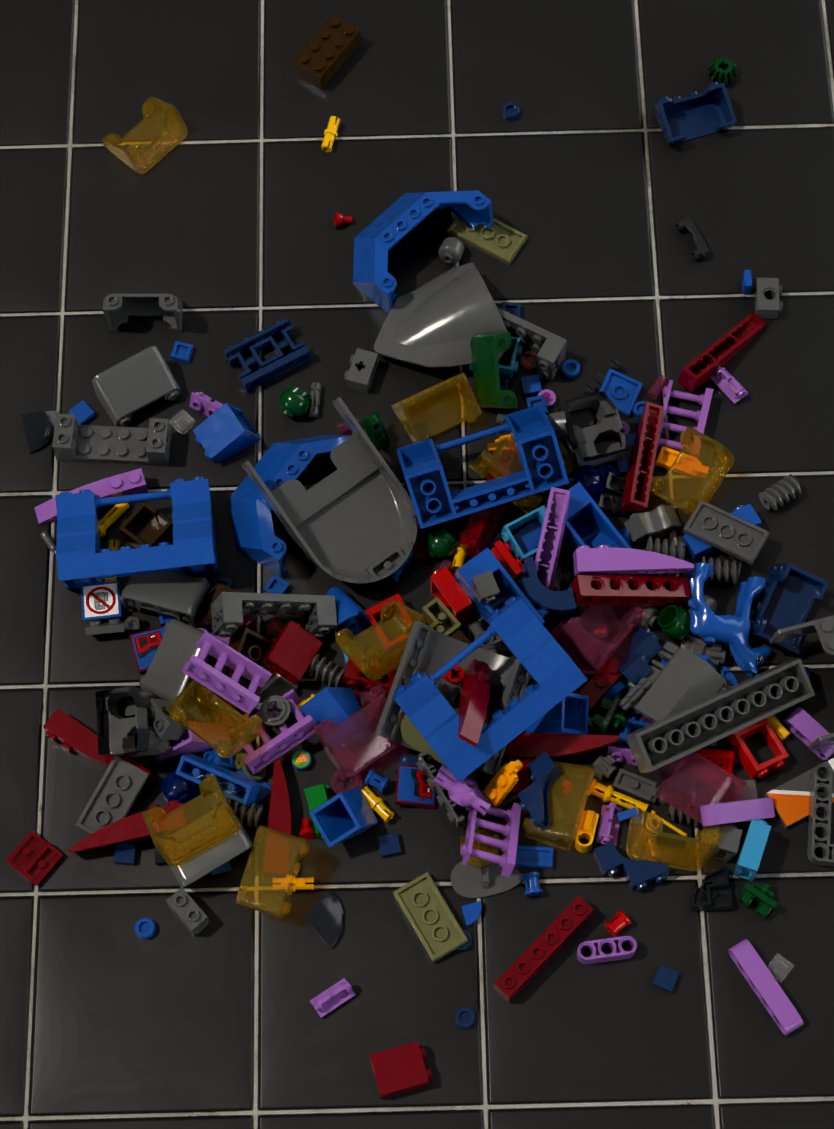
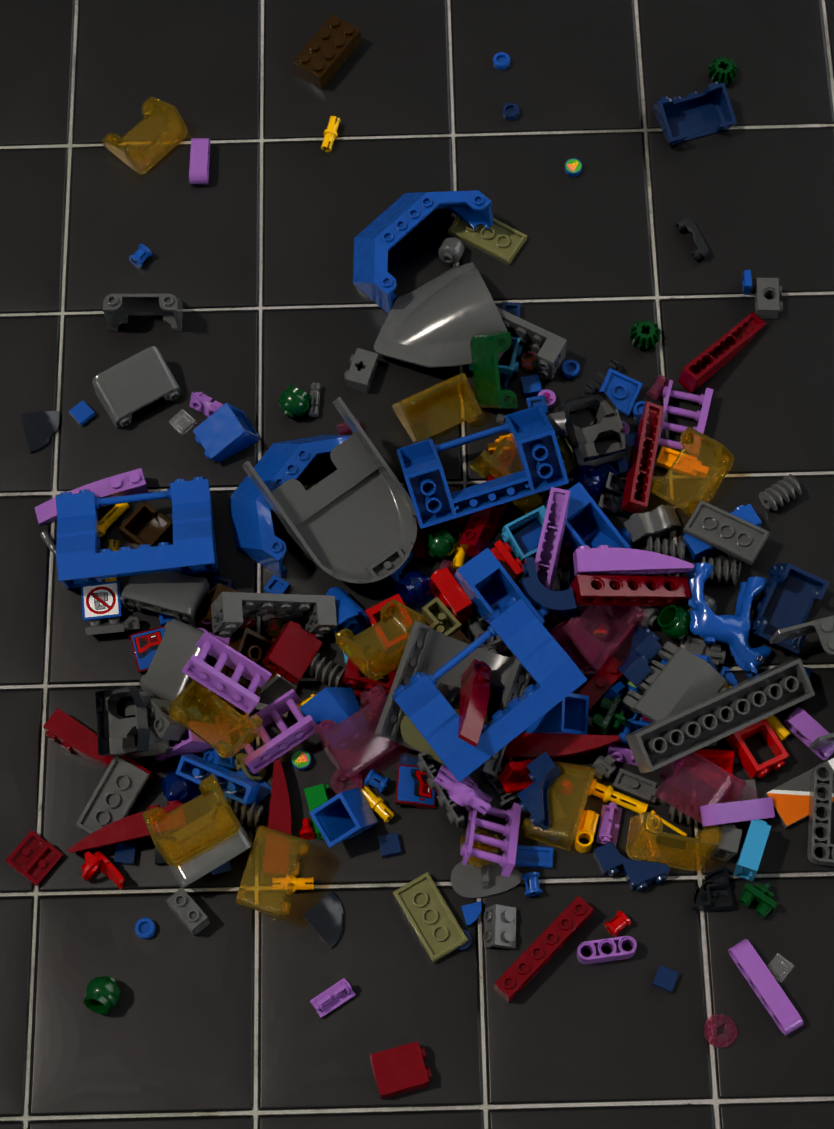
(100, 862): none -> red hair
(101, 994): none -> dark green piece
(112, 443): dark grey plate -> none
(140, 255): none -> blue bush
(181, 352): blue tile -> none
(199, 161): none -> medium lavender beam
(269, 705): dark grey gear -> none
(274, 366): dark blue fence -> none
(339, 219): red piece -> none
(375, 430): dark green hips -> none
(413, 587): none -> clear blue piece
(459, 675): red bush -> none
(464, 1018): dark blue tile -> none
(485, 587): dark grey brick -> none
(500, 927): none -> dark grey bracket
(501, 61): none -> blue tile
(503, 782): light orange hinge -> none
(573, 167): none -> tile
(626, 815): blue tile -> none
(636, 692): dark grey axle -> none
(639, 332): none -> dark green gear
(721, 1040): none -> clear pink gear
(728, 385): medium lavender hinge -> none

